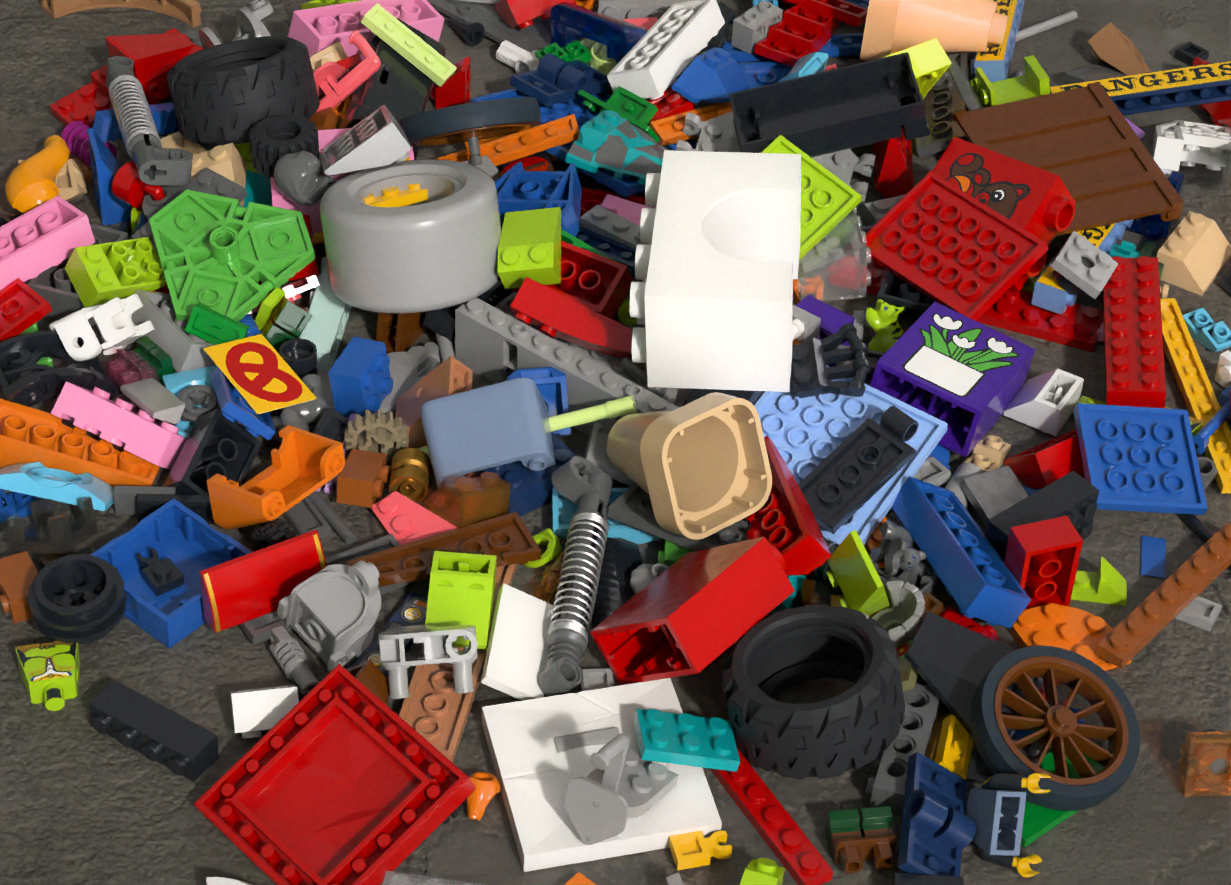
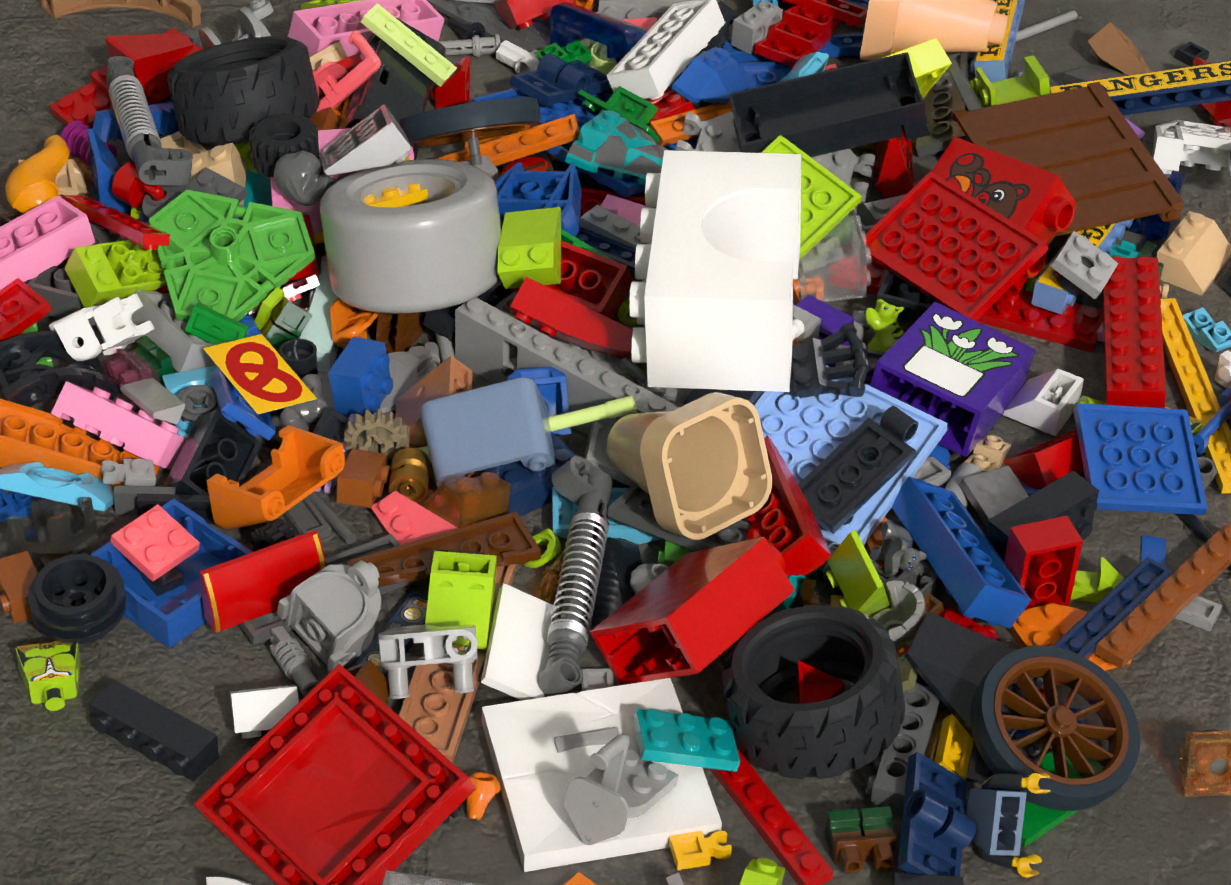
(119, 222): none -> red plate
(131, 472): none -> light grey plate
(155, 542): none -> coral plate
(349, 322): none -> orange piece
(475, 46): none -> light grey pin
(815, 685): none -> red slope
(1114, 608): none -> dark blue tile

